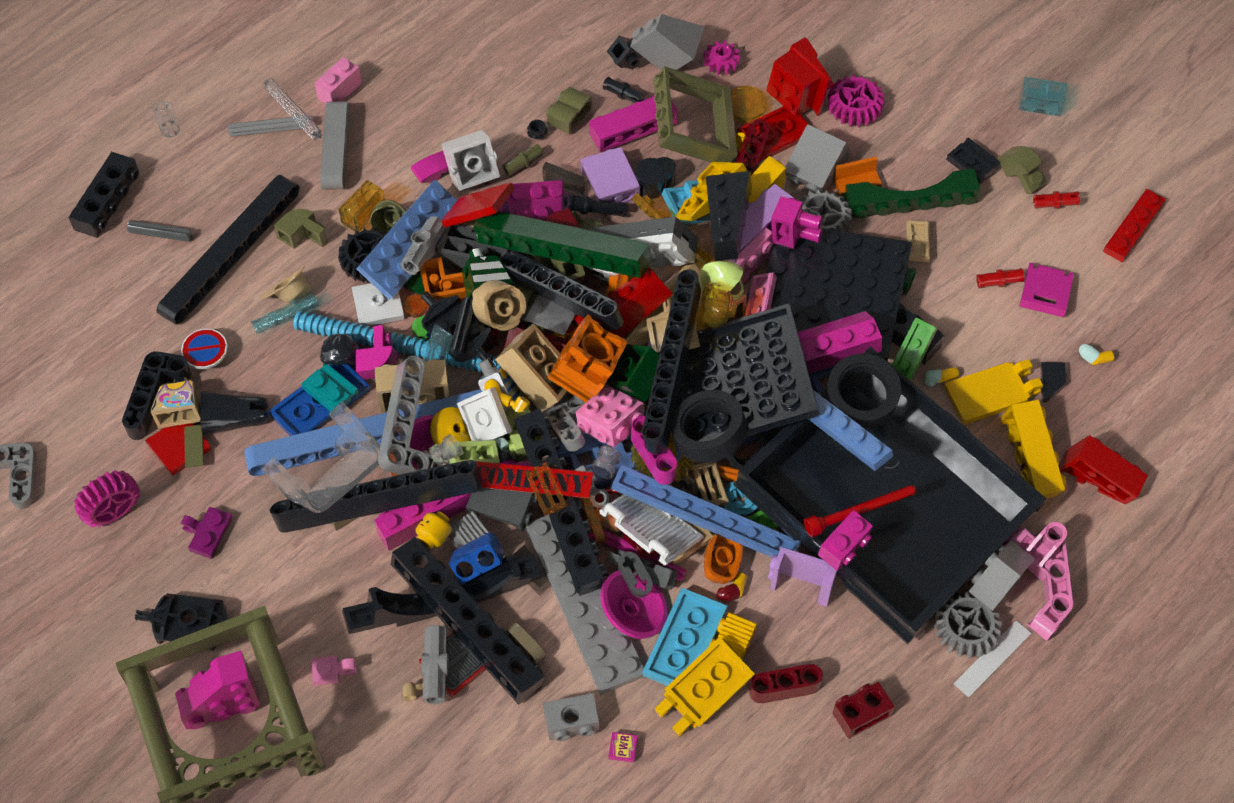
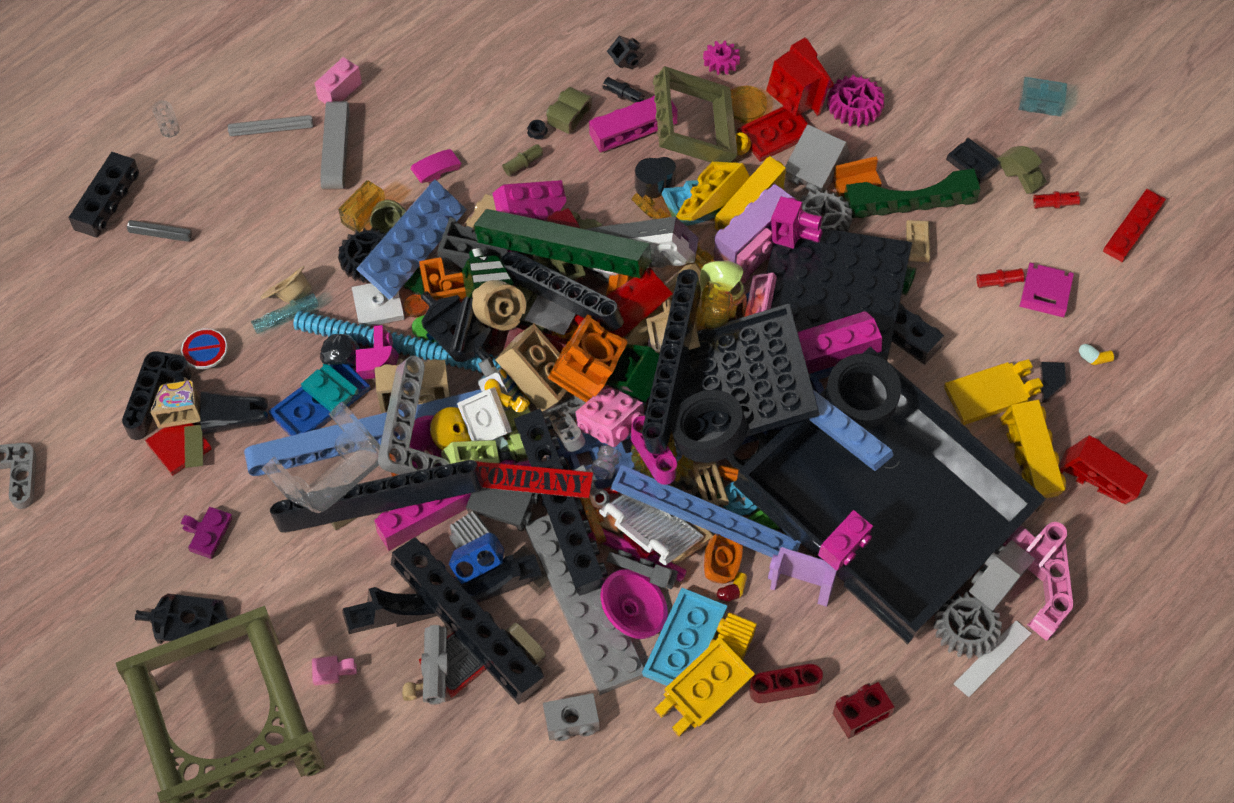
(107, 498): dark pink gear -> none
(219, 692): dark pink brick -> none
(227, 249): black beam -> none
(292, 109): clear axle -> none
(300, 224): olive brick -> none
(422, 245): light grey piece -> none
(433, 529): yellow head -> none
(438, 344): clear light blue tile -> none
(445, 451): clear wheel -> none
(470, 160): white brick -> none
(478, 205): red tile -> none
(538, 472): clear orange tile -> none
(571, 181): clear smoke tile -> none
(584, 205): black pin -> none
(610, 176): lavender panel -> none
(623, 747): tile -> none
(640, 572): dark grey beam -> none
(667, 41): light grey slope -> none
(728, 207): black wedge -> none
(751, 132): dark red beam -> none
(815, 525): red piece -> none
(914, 348): bright green plate -> none
(939, 376): arm -> none

